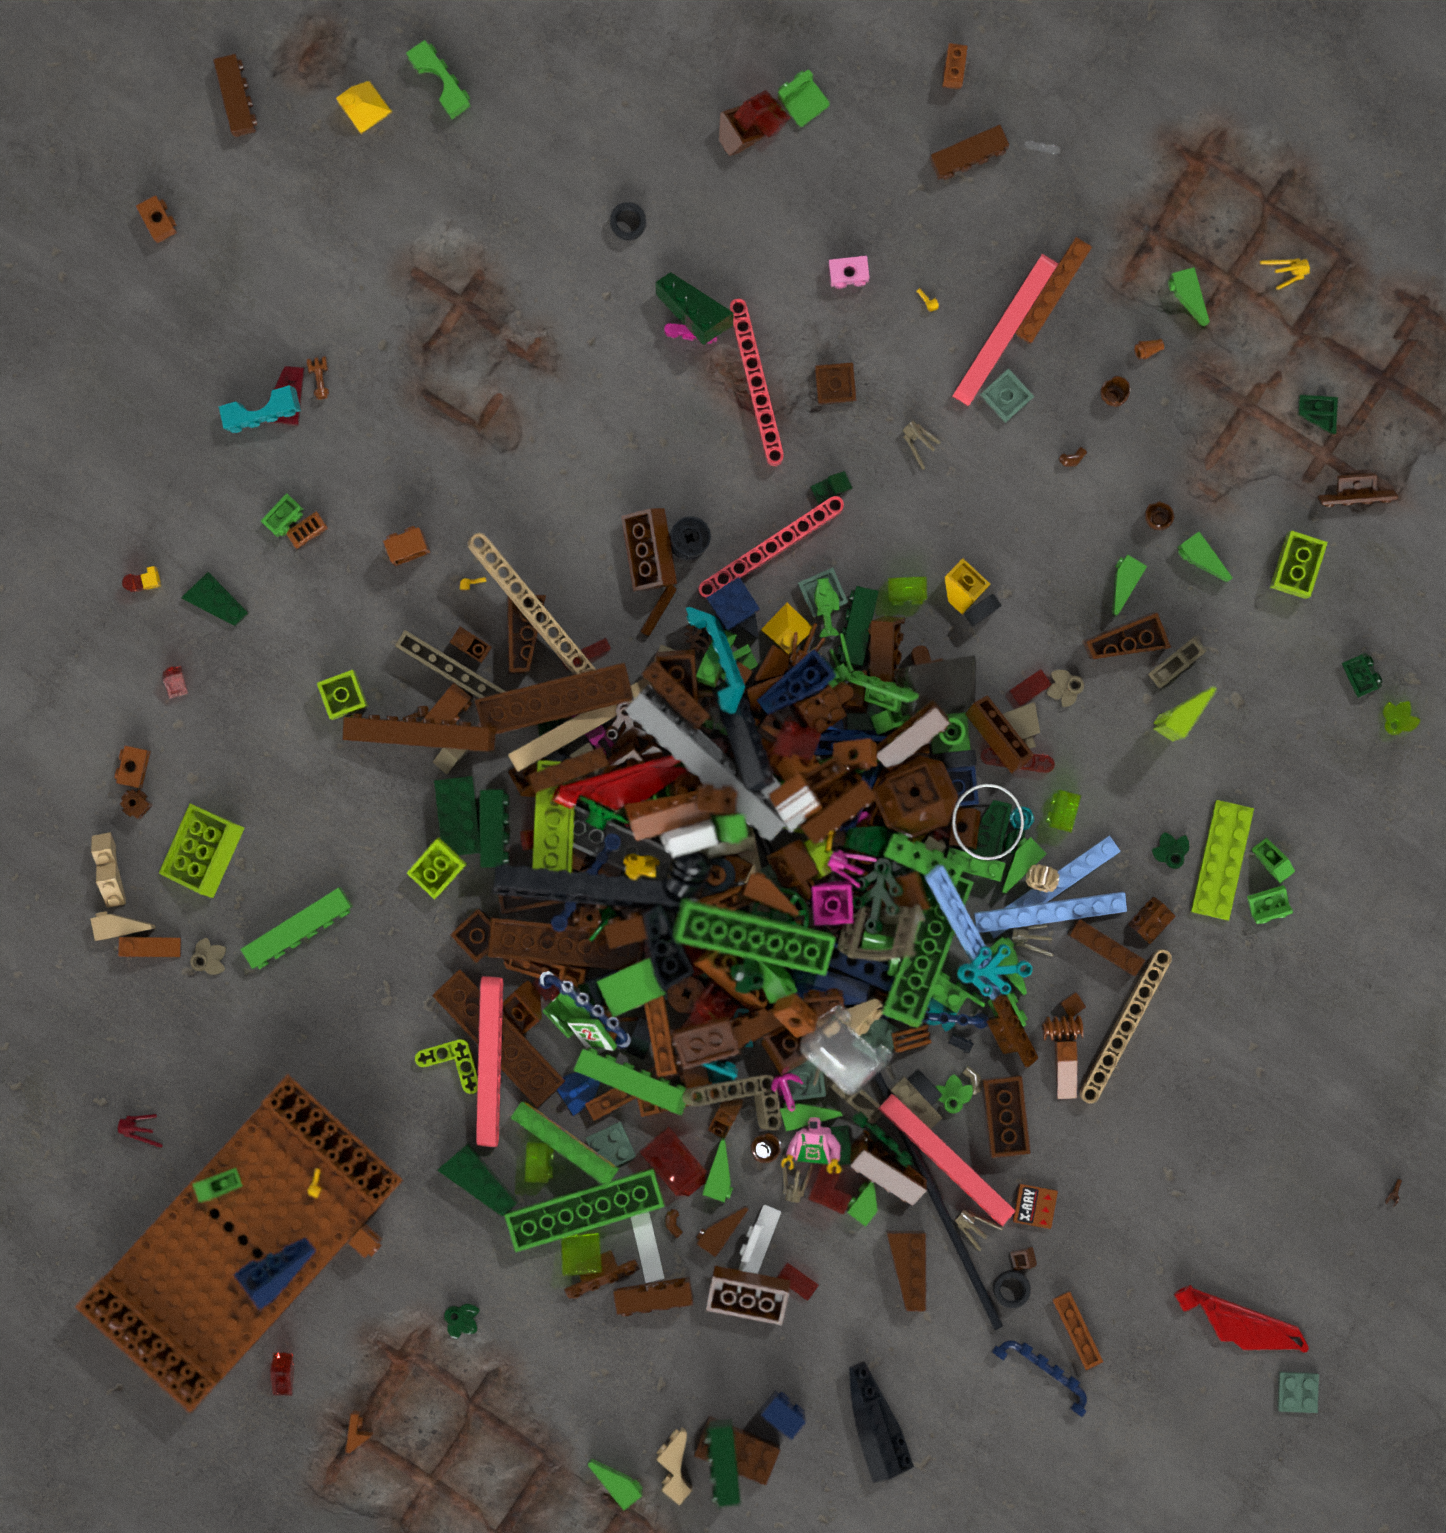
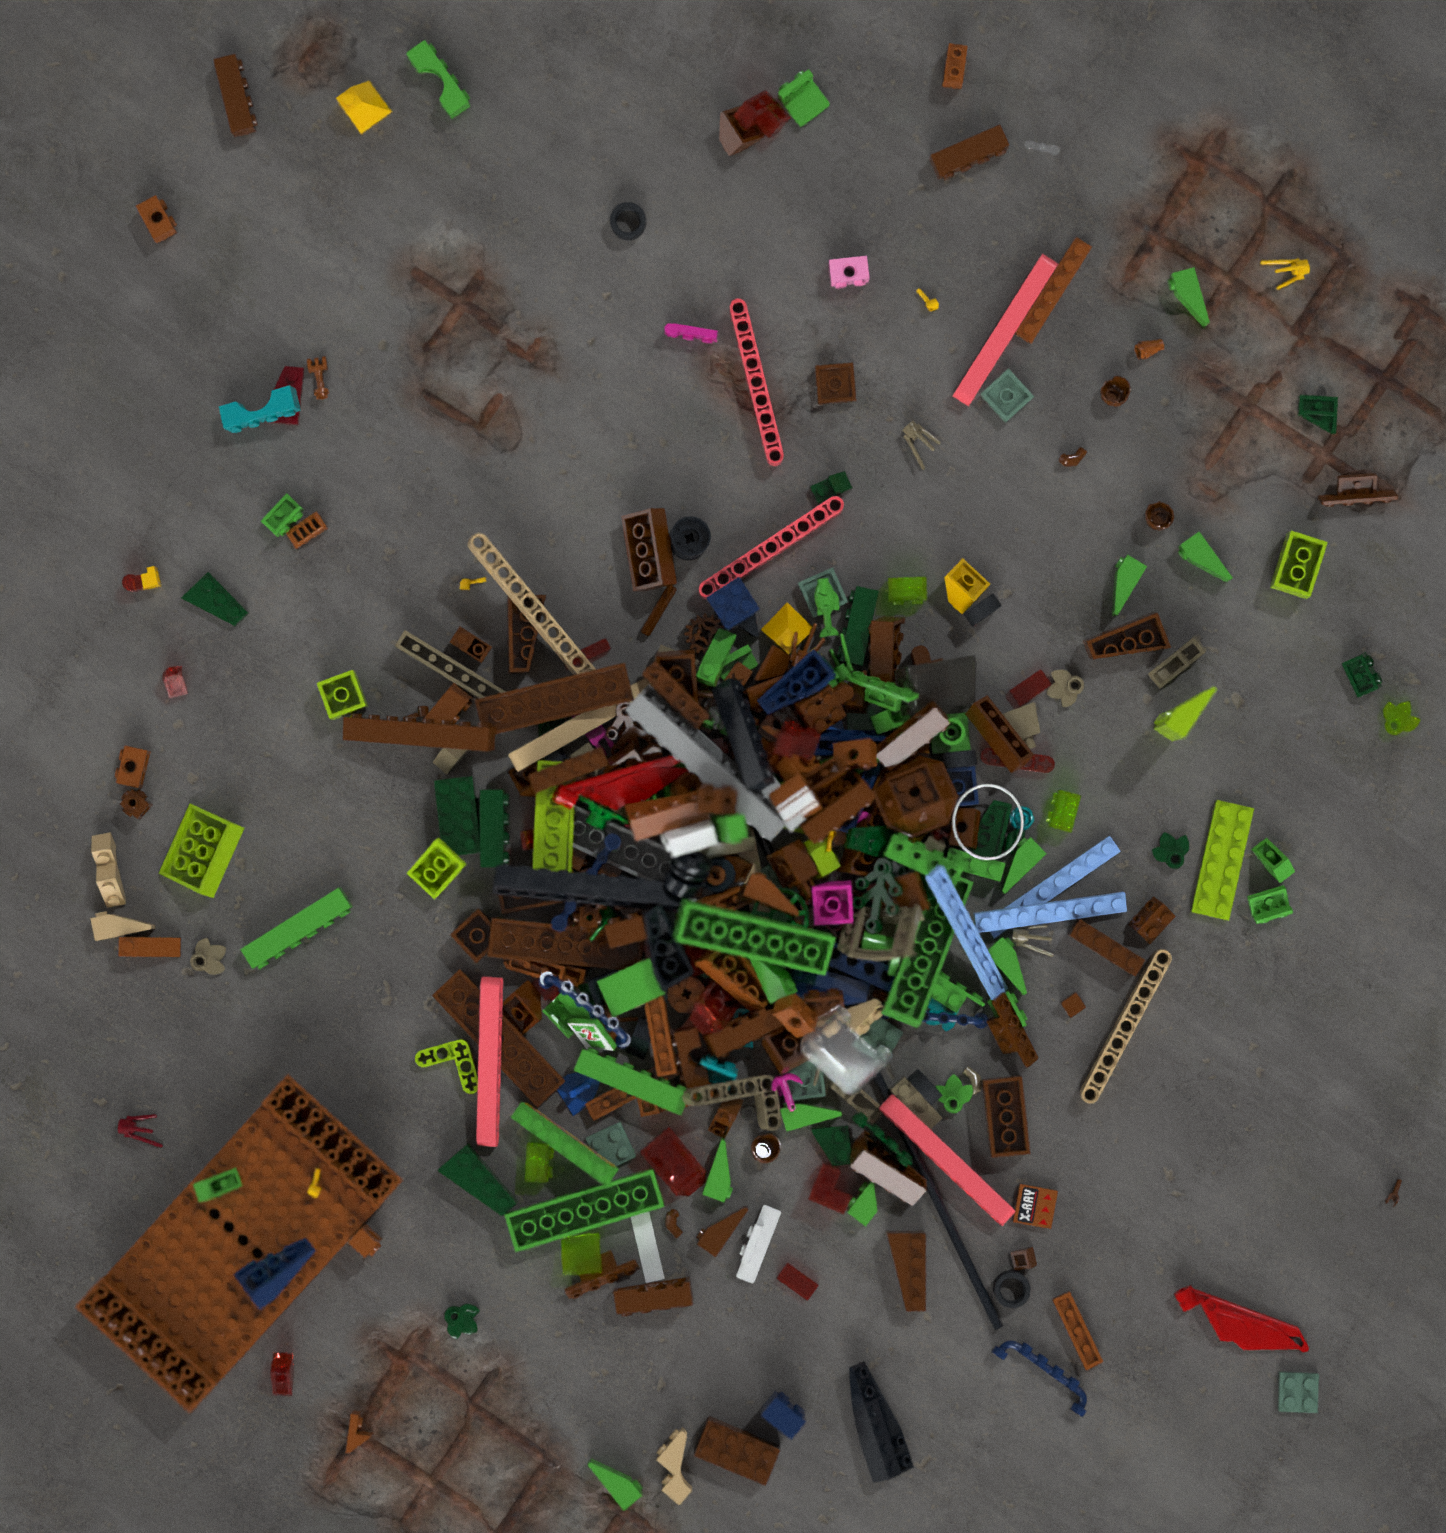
(406, 546): dark orange brick -> none
(640, 865): yellow plate -> none
(696, 310): dark green wedge -> none
(706, 1042): reddish brown tile -> none
(723, 1458): dark green brick -> none
(730, 696): teal slope -> none
(744, 976): dark green plate -> none
(748, 1295): reddish brown brick -> none
(793, 1192): dark tan plant -> none
(814, 1145): torso -> none
(838, 861): dark pink plant -> none
(925, 1035): dark orange tile -> none
(961, 1043): black pin -> none
(966, 1220): dark tan plant -> none
(992, 970): teal plant -> none
(1042, 878): tan gear -> none
(1062, 1027): dark orange piece -> none
(1066, 1069): slope -> none

